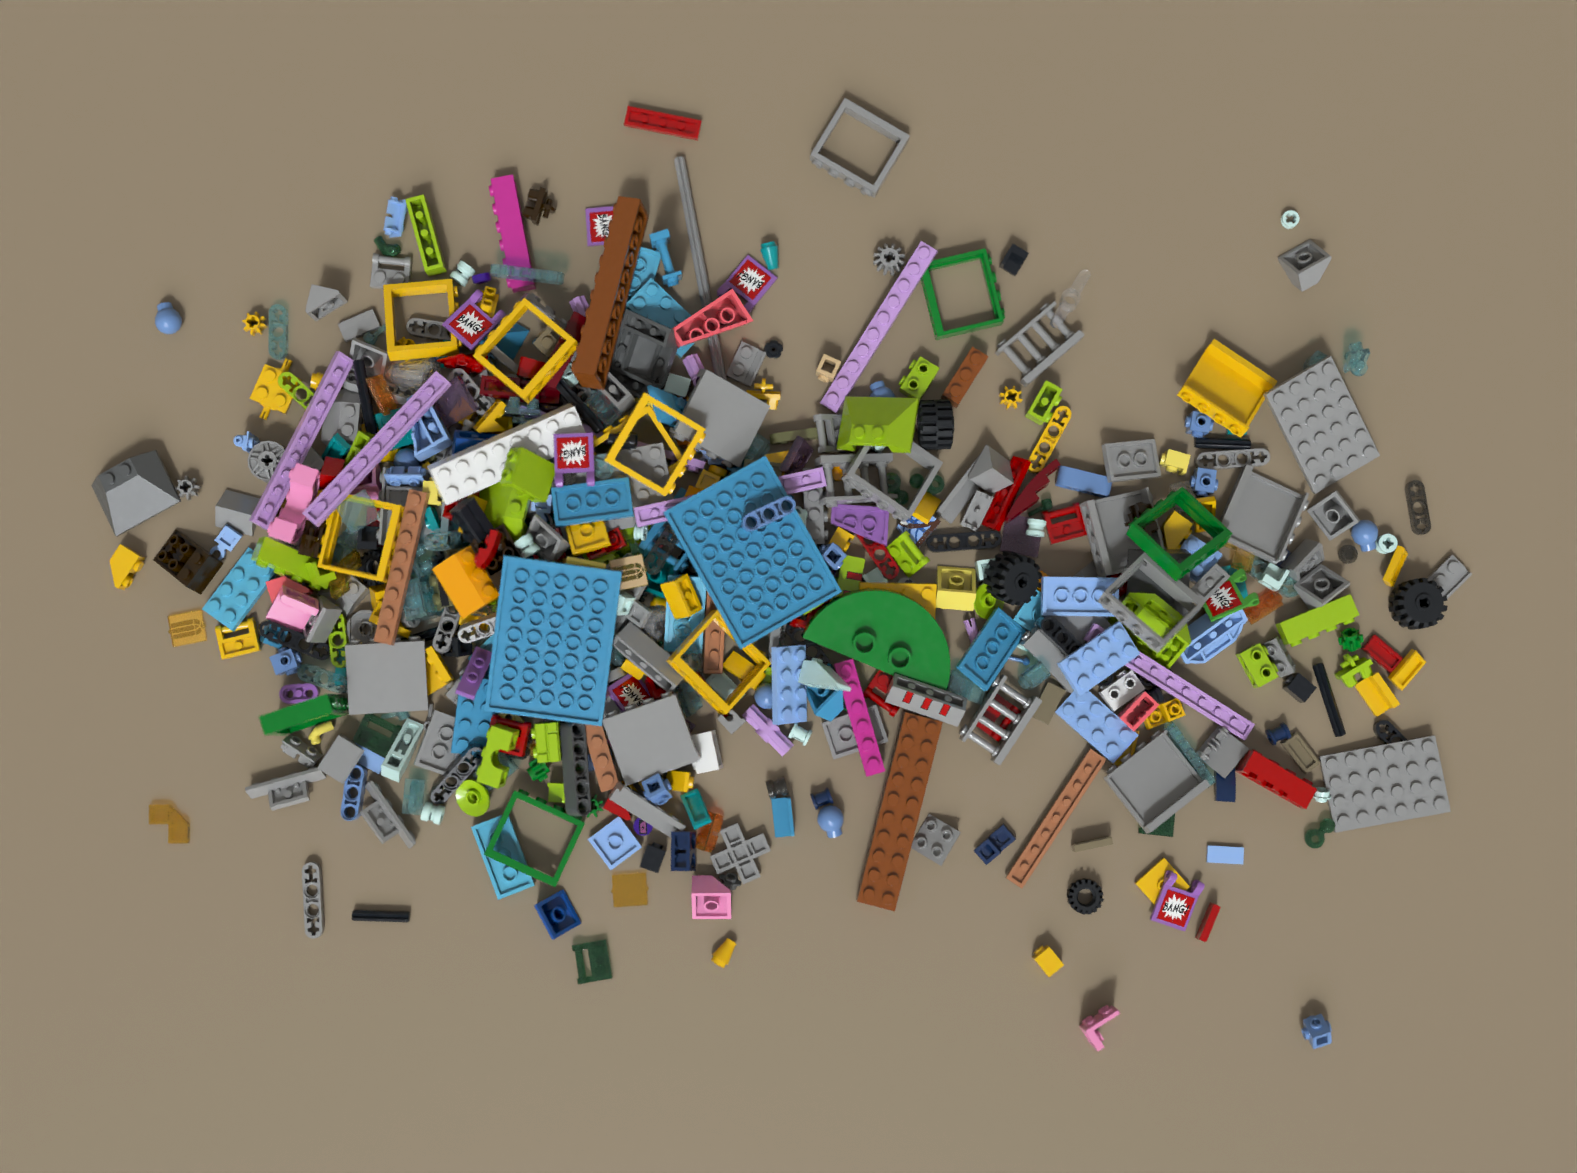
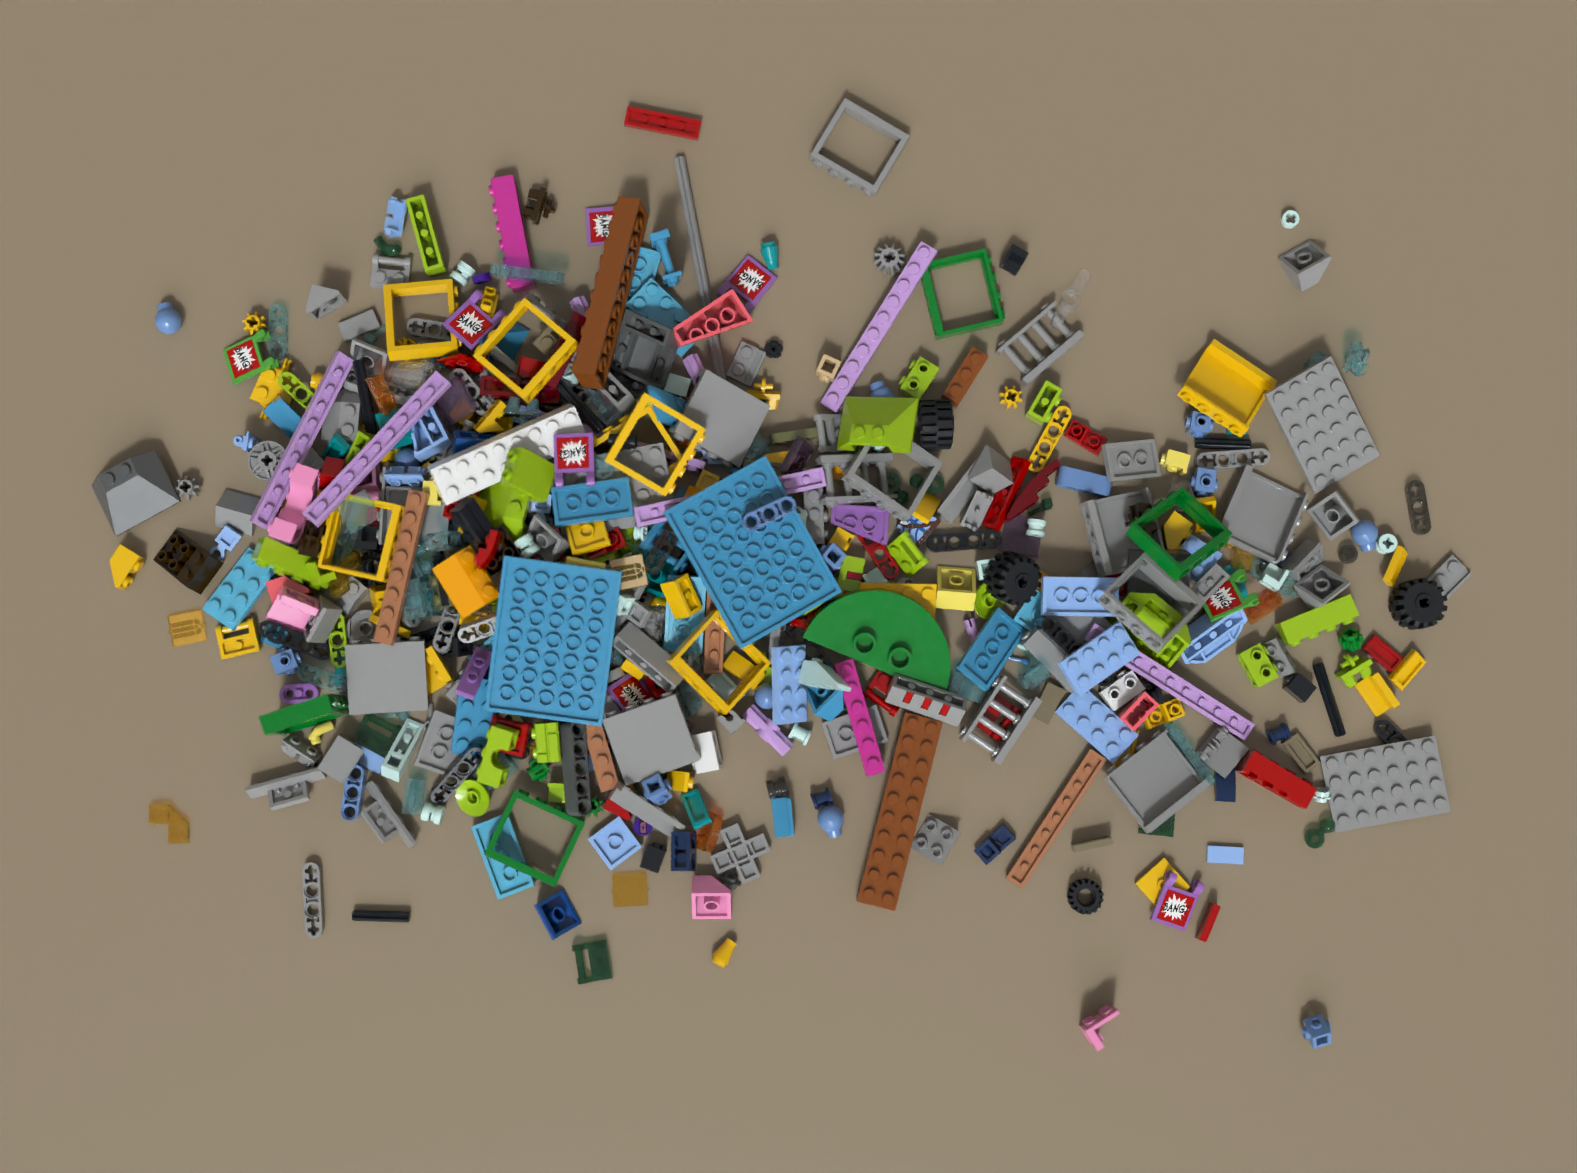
(246, 359): none -> flag
(283, 415): none -> dark azure panel
(432, 519): teal bracket -> none
(718, 471): yellow tile -> none
(1047, 960): yellow brick -> none
(1066, 529): red plate -> none
(1085, 438): none -> red slope

